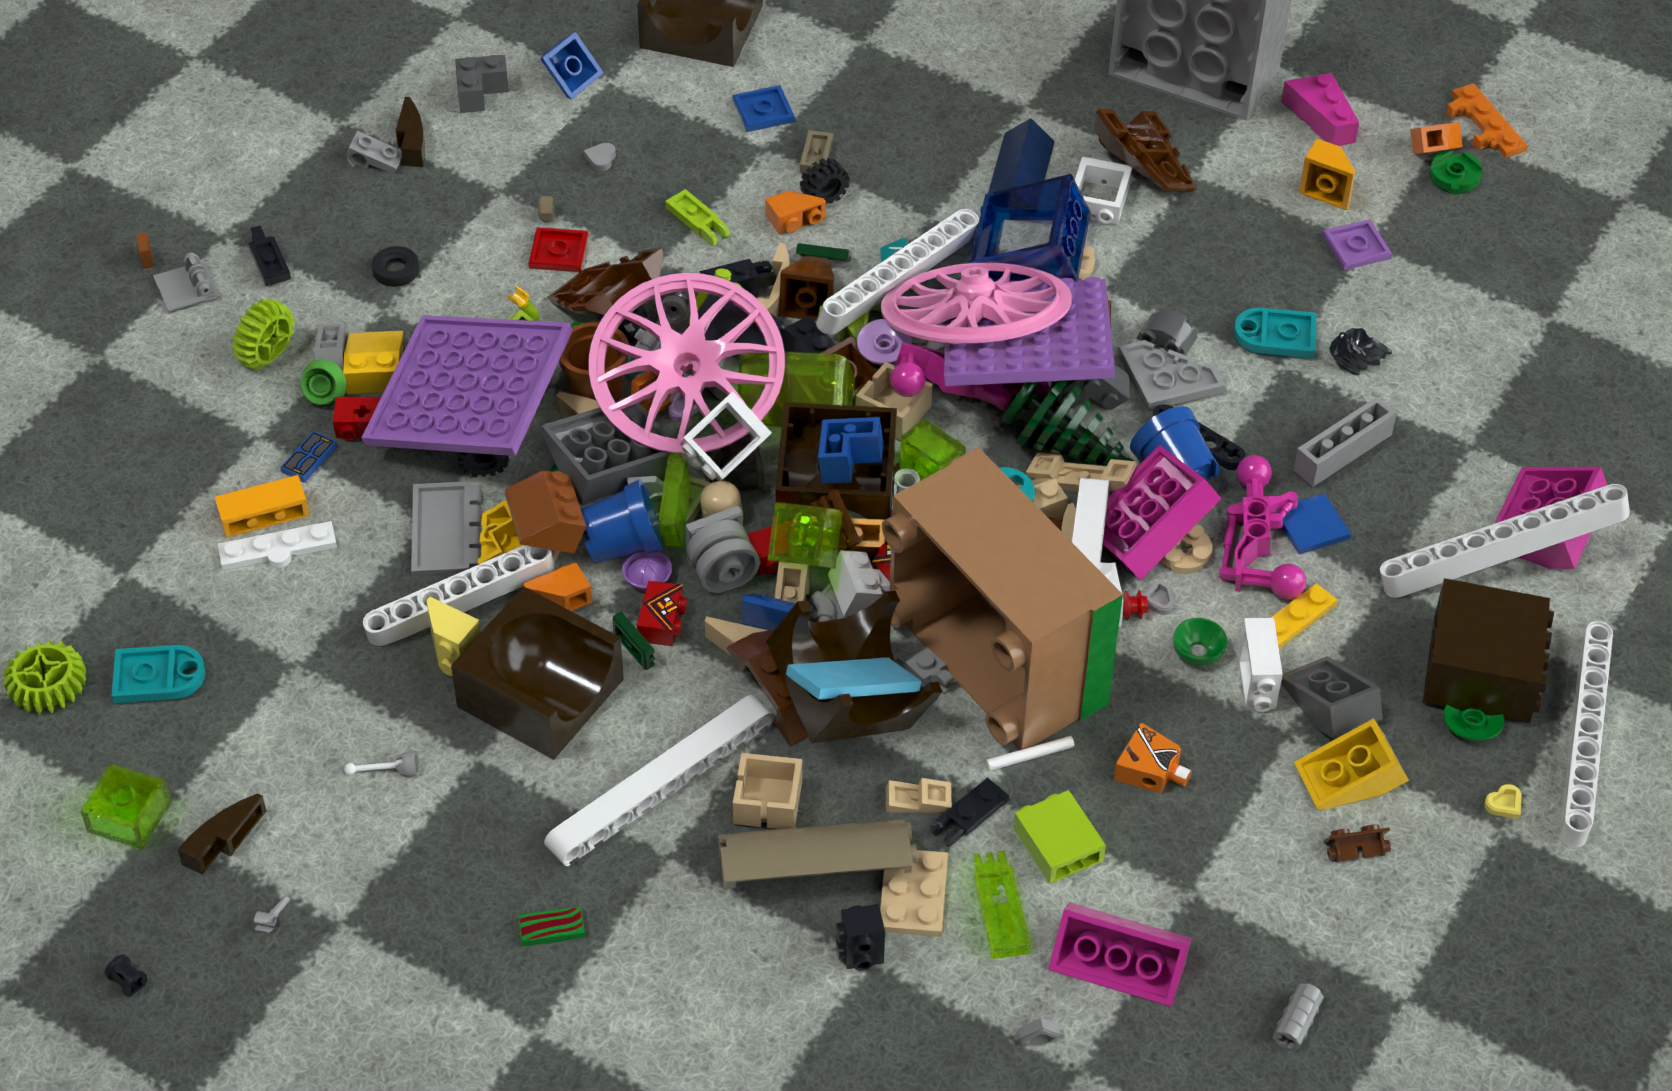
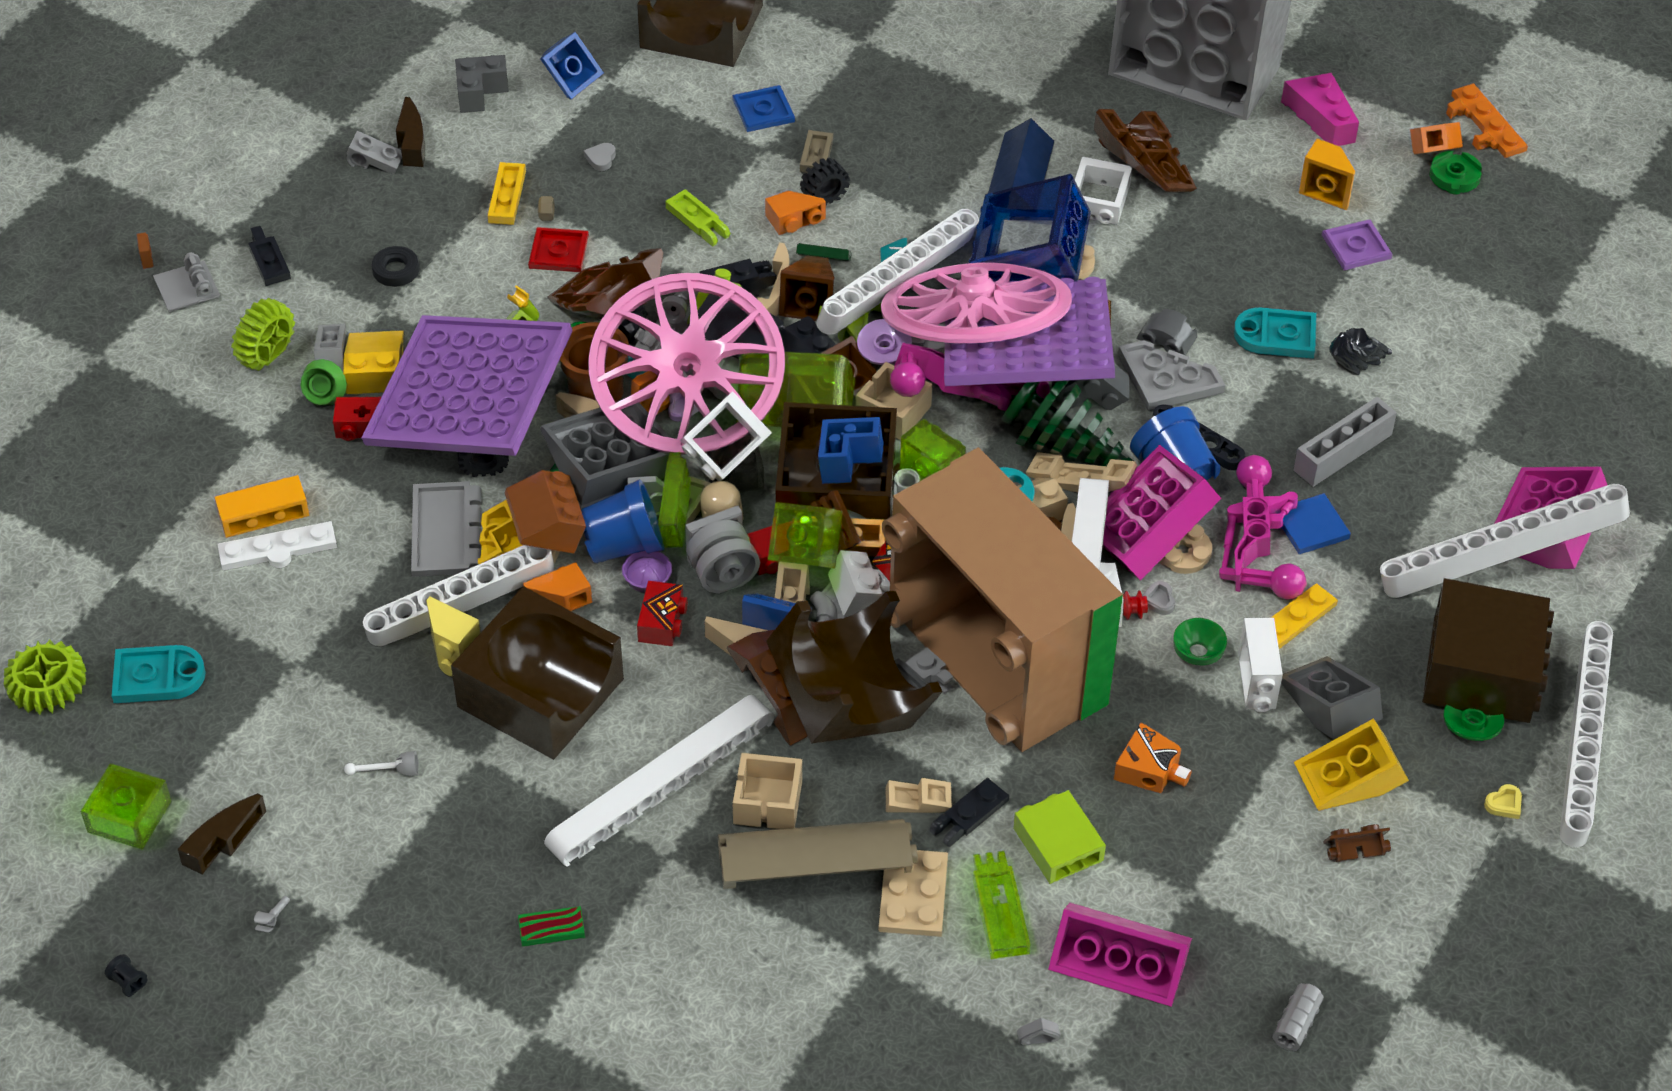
(309, 456): tile -> none
(506, 193): none -> yellow plate
(633, 641): dark green tile -> none
(854, 677): medium azure tile -> none
(861, 937): black brick -> none
(1030, 753): white bar -> none

